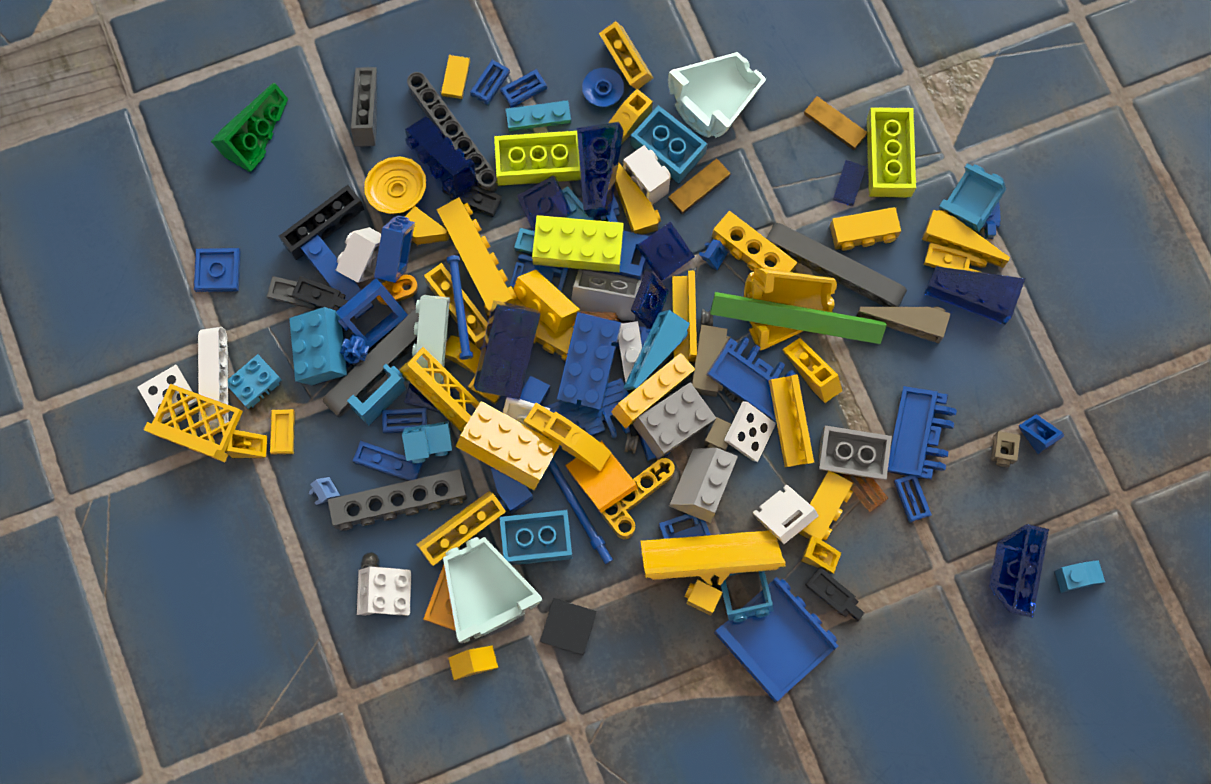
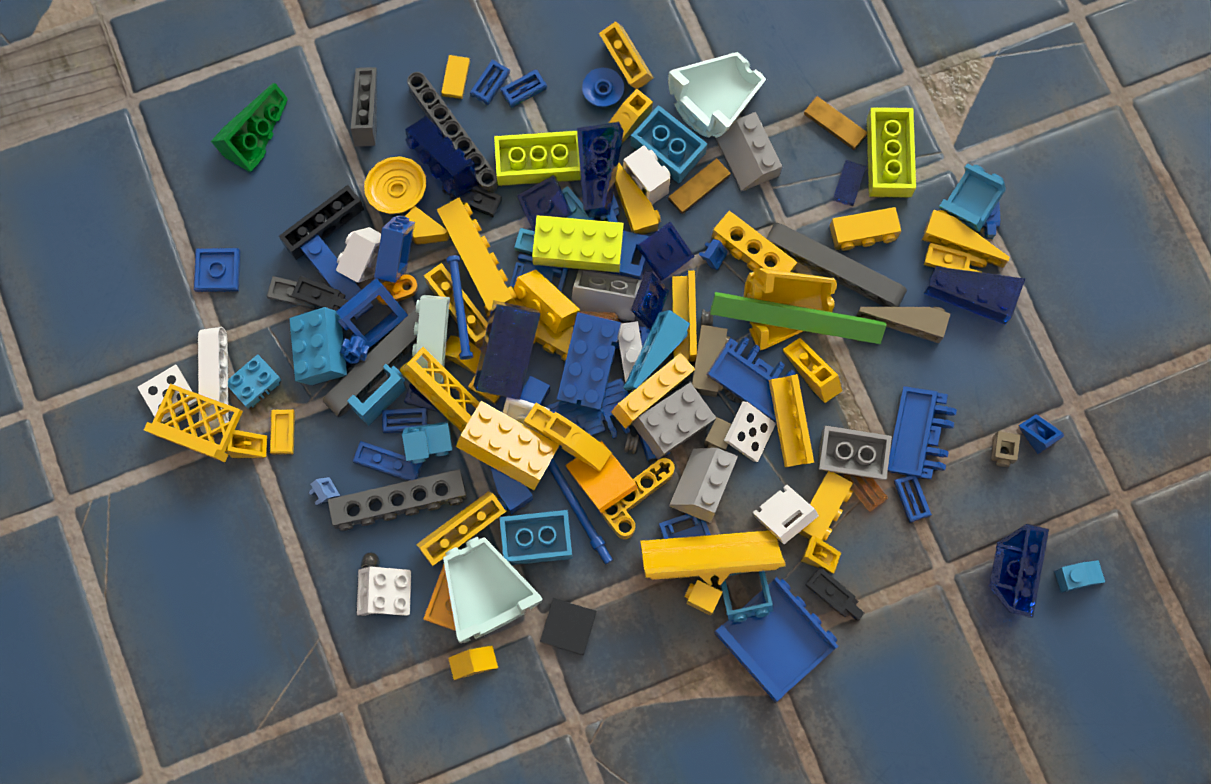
(538, 115): dark azure plate -> none
(749, 152): none -> light grey slope

